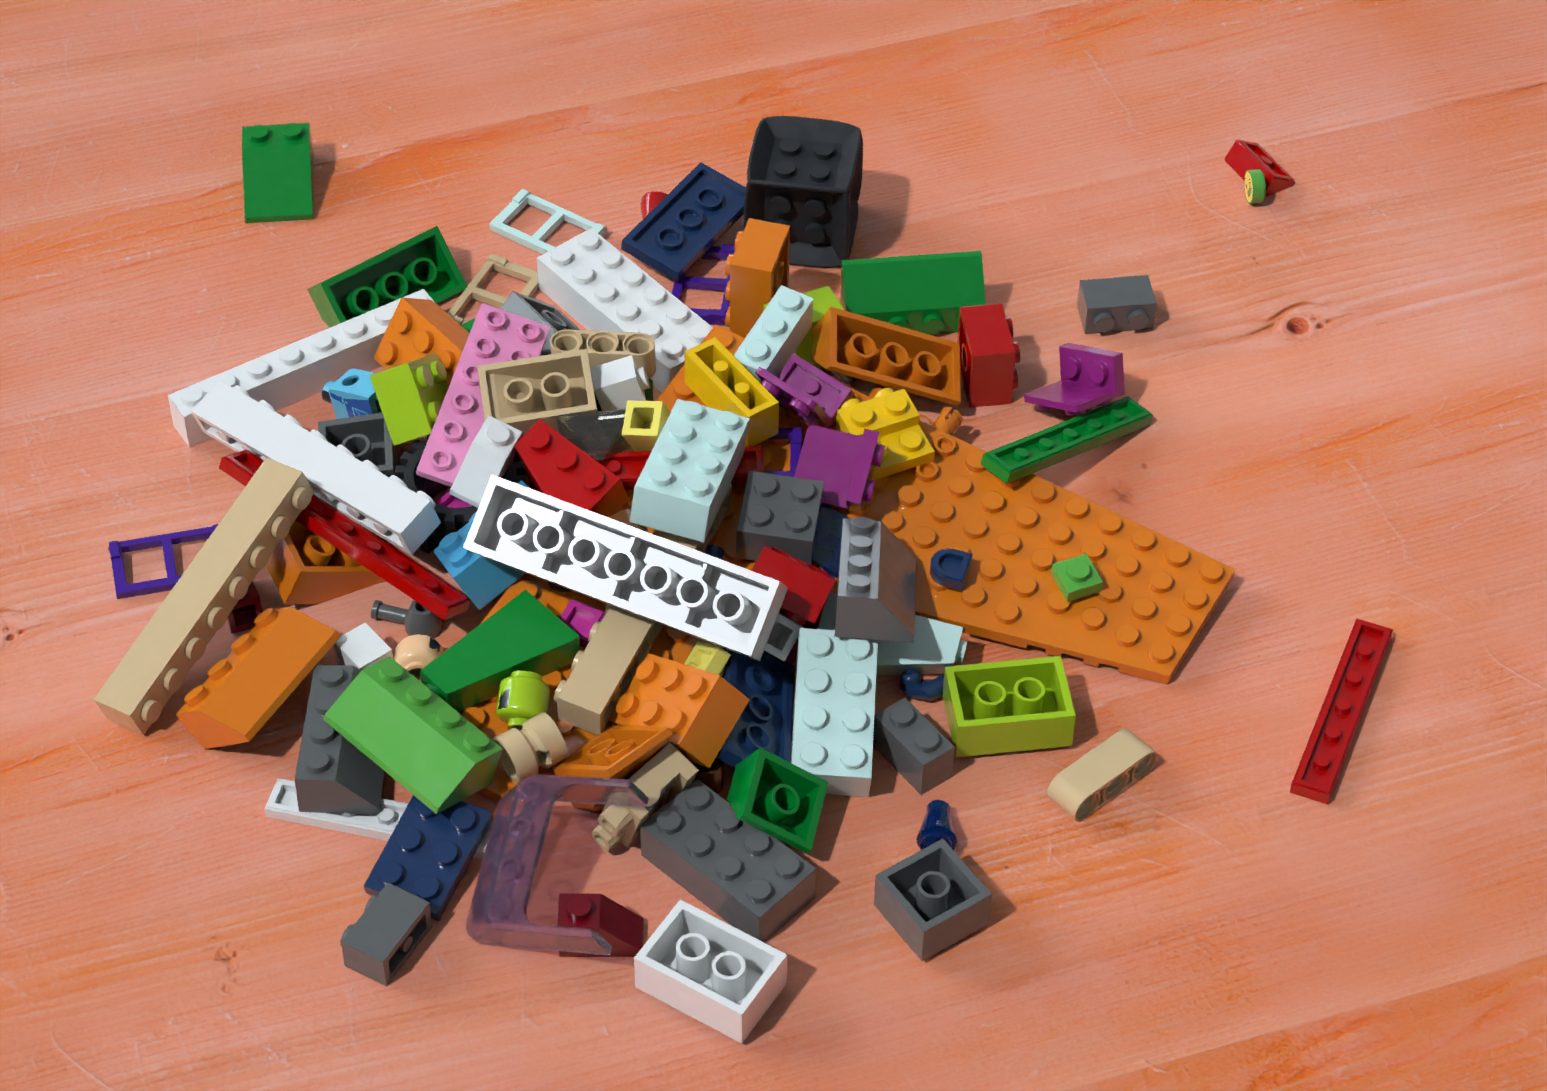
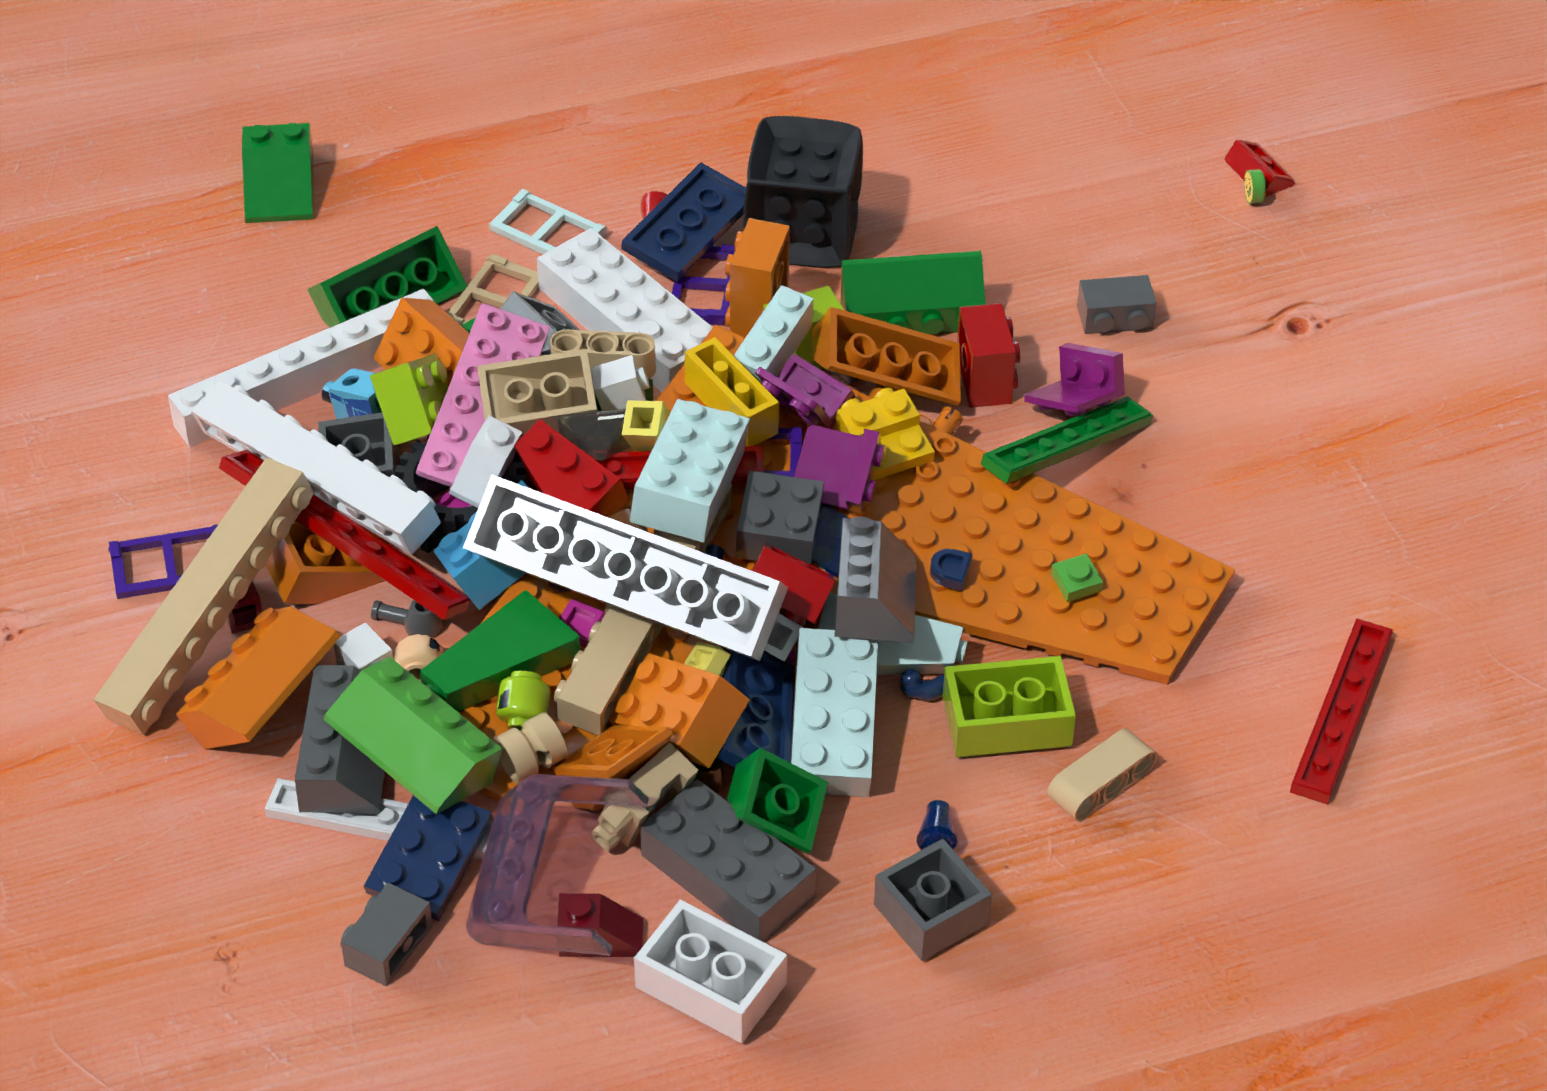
(913, 746): dark grey brick -> none

